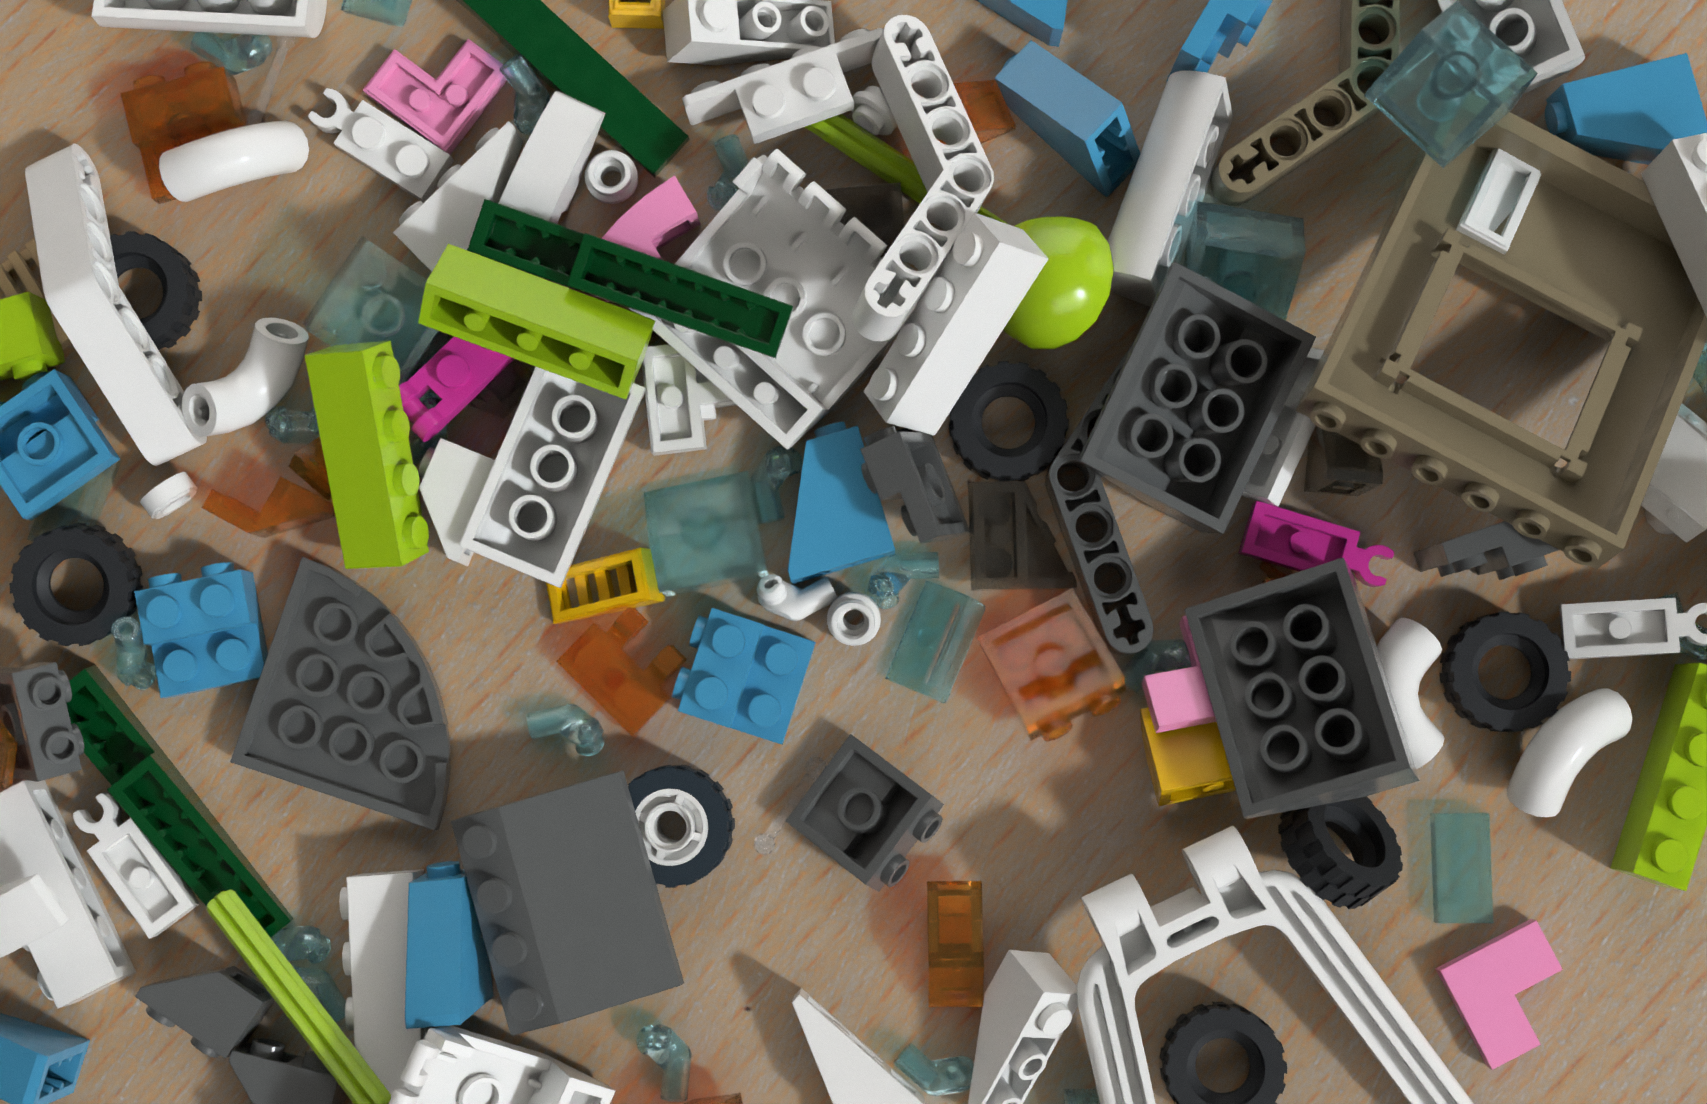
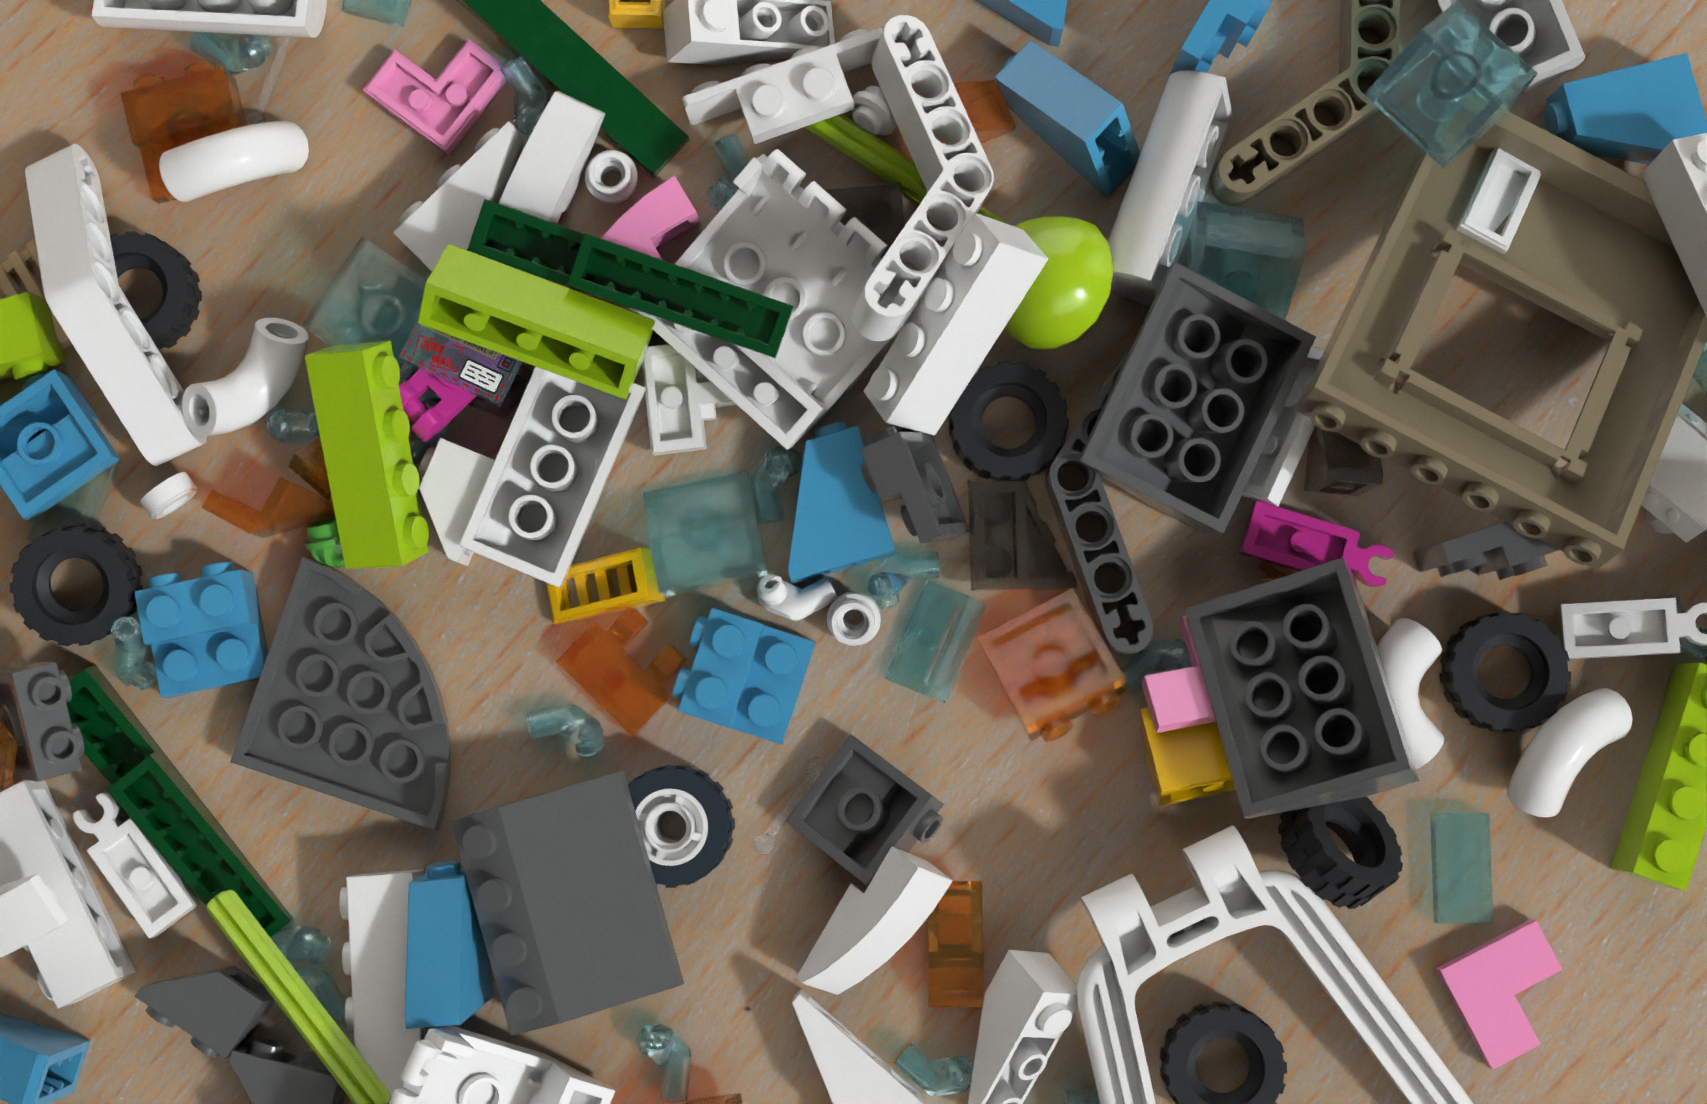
(325, 542): none -> bright green plate
(385, 146): white plate -> none
(460, 363): none -> tile
(874, 922): none -> white slope

